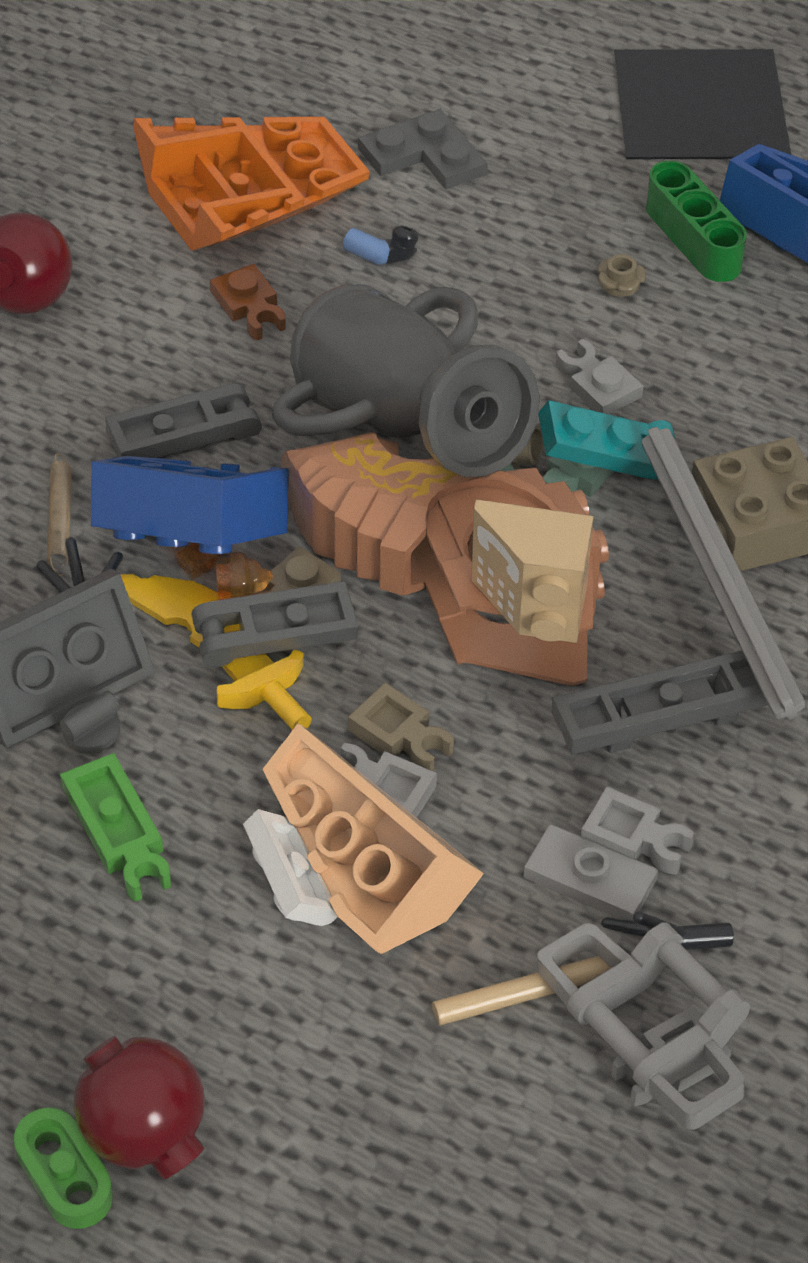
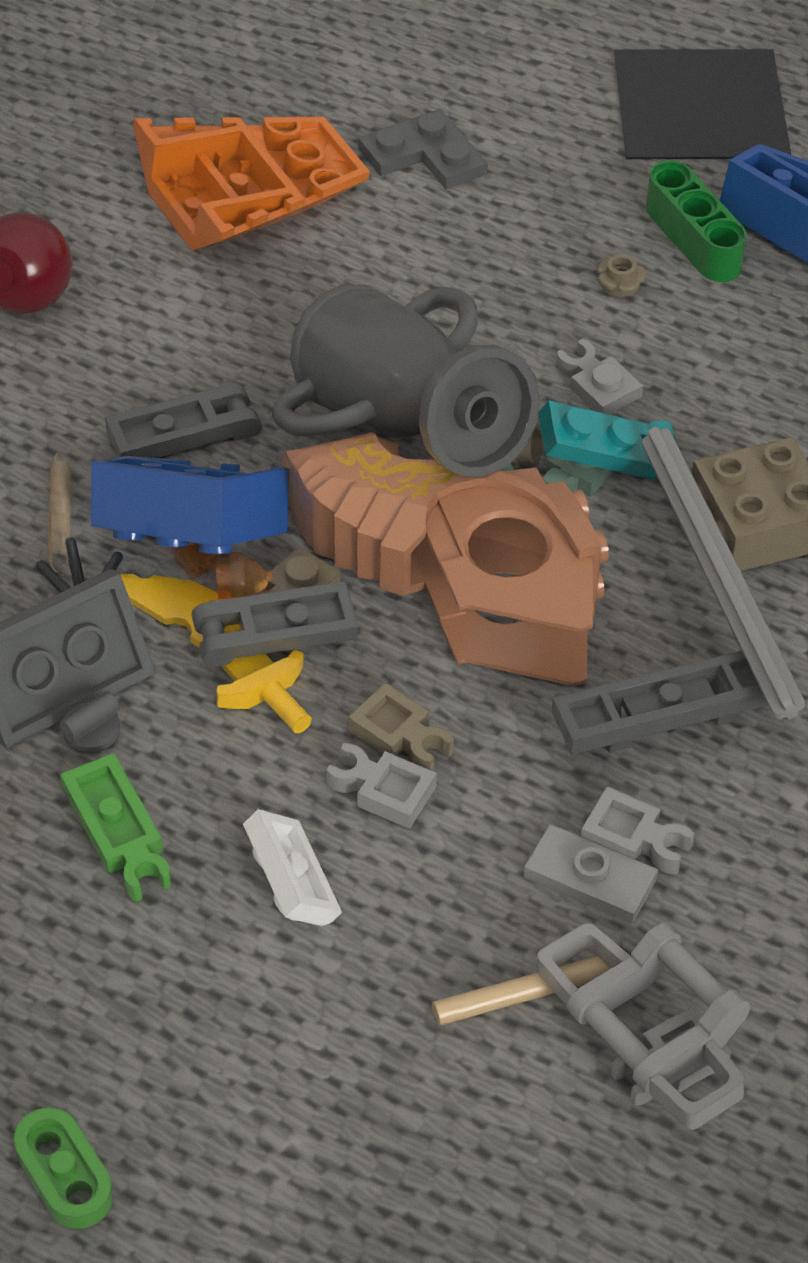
(140, 1105): dark red brick -> none
(249, 296): dark orange plate -> none
(376, 858): light nougat wedge -> none
(382, 251): arm -> none
(533, 566): tan slope -> none
(693, 936): black plant -> none

